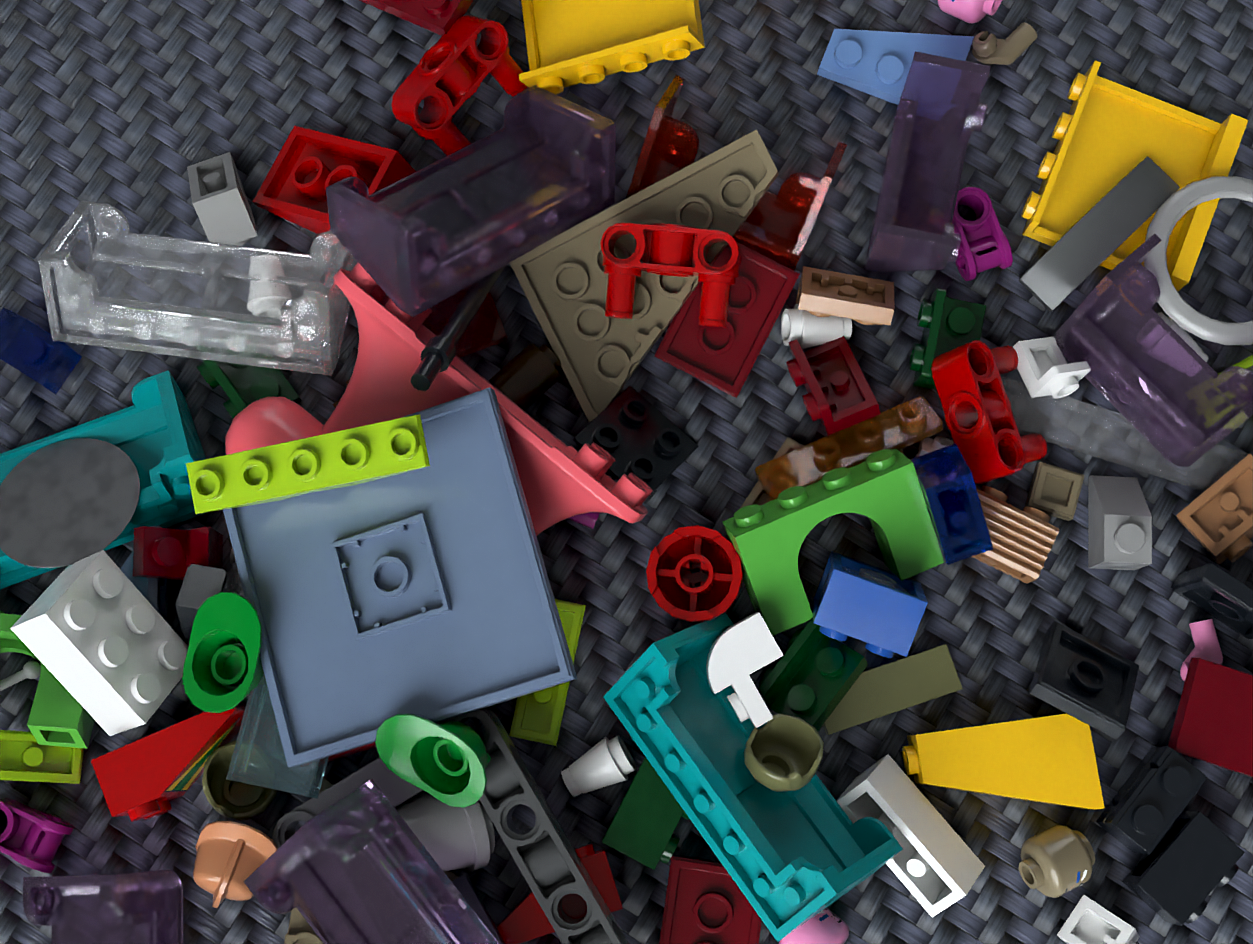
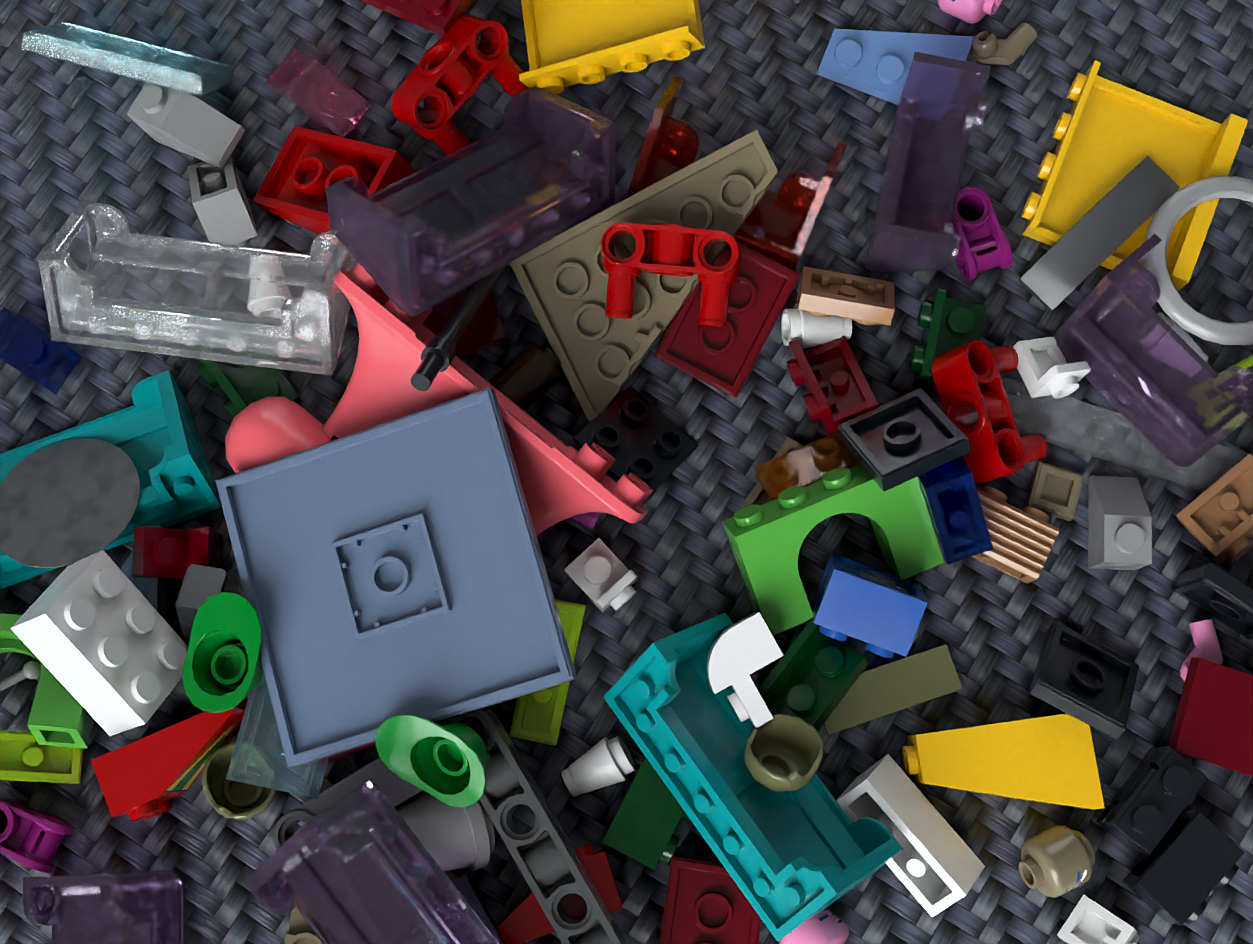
(128, 58): none -> clear light blue tile
(185, 123): none -> light grey slope
(227, 857): nougat piece -> none
(308, 465): lime slope -> none
(318, 93): none -> clear pink slope
(602, 577): none -> white bracket
(672, 579): red cylinder -> none
(903, 439): none -> black tile

